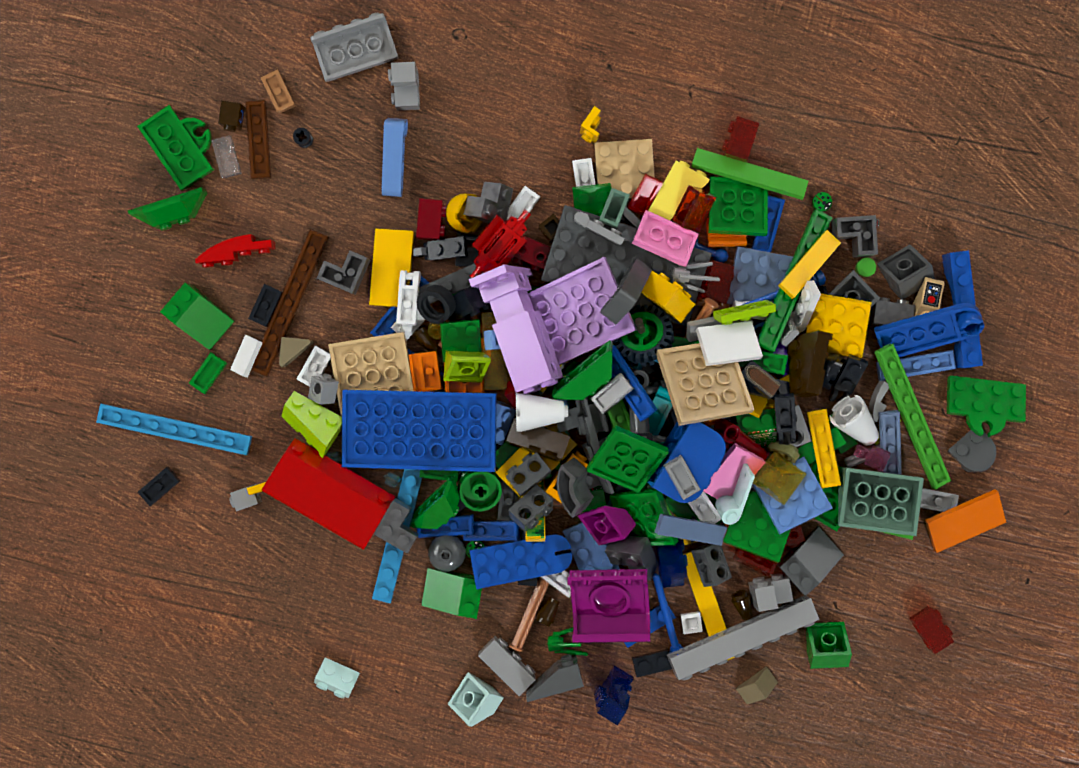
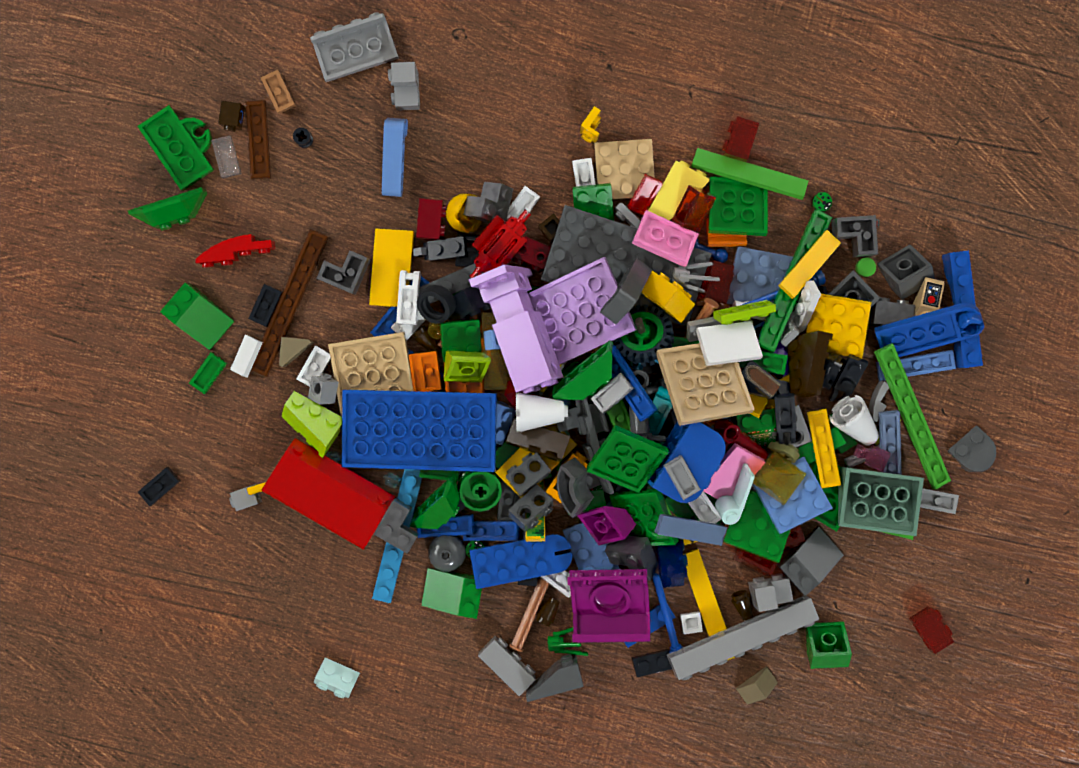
(174, 429): dark azure plate -> none
(475, 700): light aqua slope -> none
(598, 227): light grey hinge -> none
(612, 696): clear blue wedge -> none
(614, 208): sand green slope -> none
(711, 564): dark grey brick -> none
(775, 208): blue tile -> none
(965, 521): orange tile -> none
(986, 402): green plate -> none

